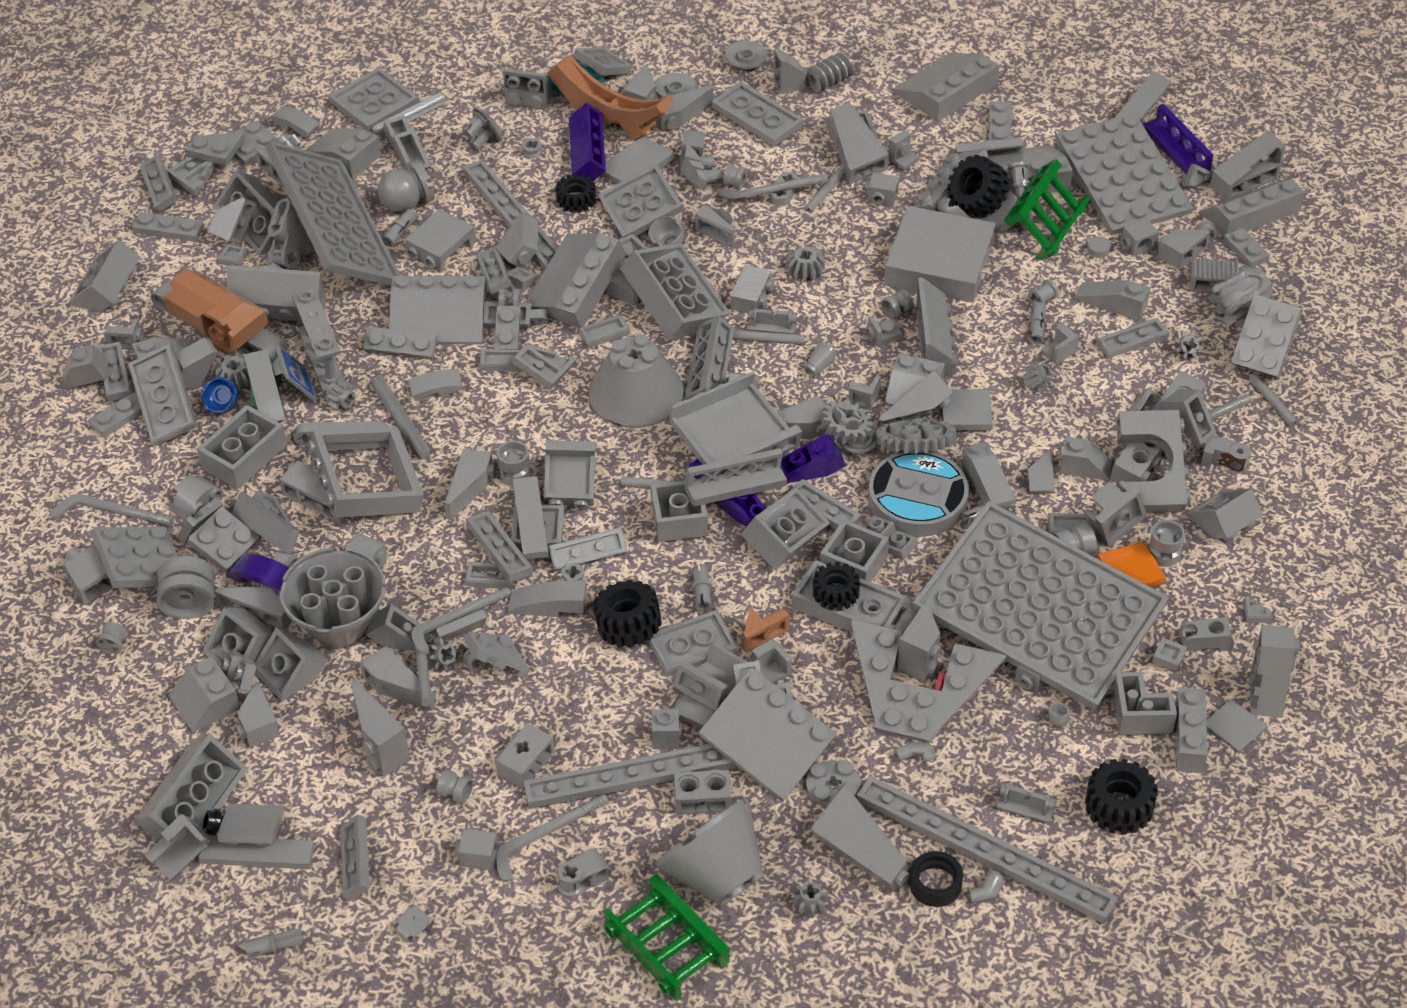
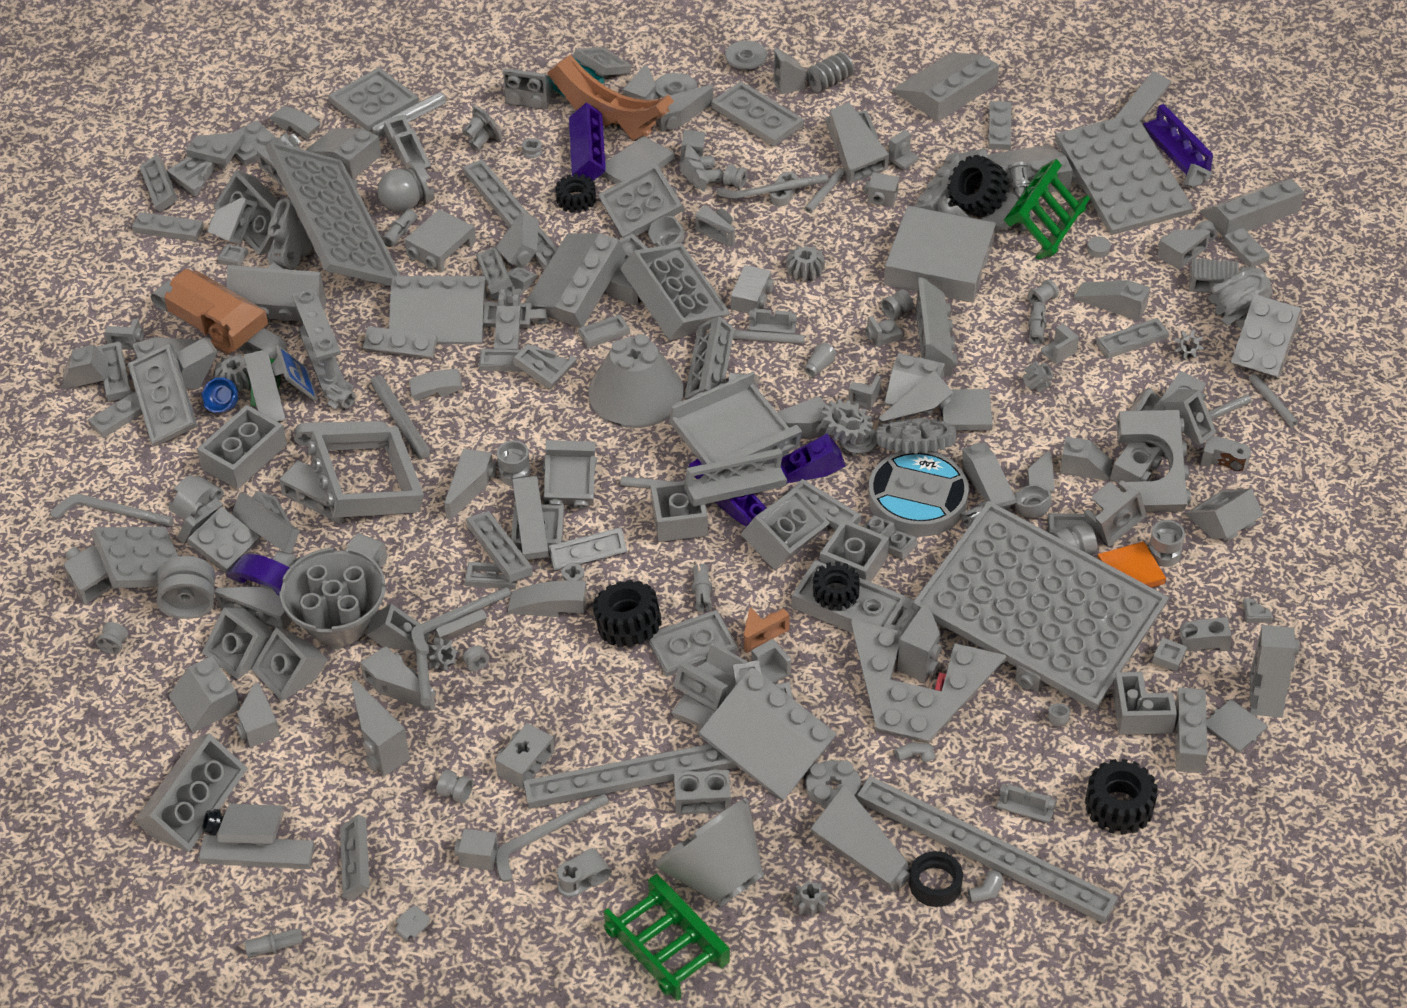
(105, 278): light grey slope -> none
(178, 846): light grey panel -> none
(239, 669): light grey slope -> none
(496, 650): light grey wing -> none
(665, 728): light grey brick -> none
(992, 146): light grey tile -> none
(1033, 501): none -> light grey hair
(1140, 237): light grey brick -> none
(1250, 167): light grey wedge -> none

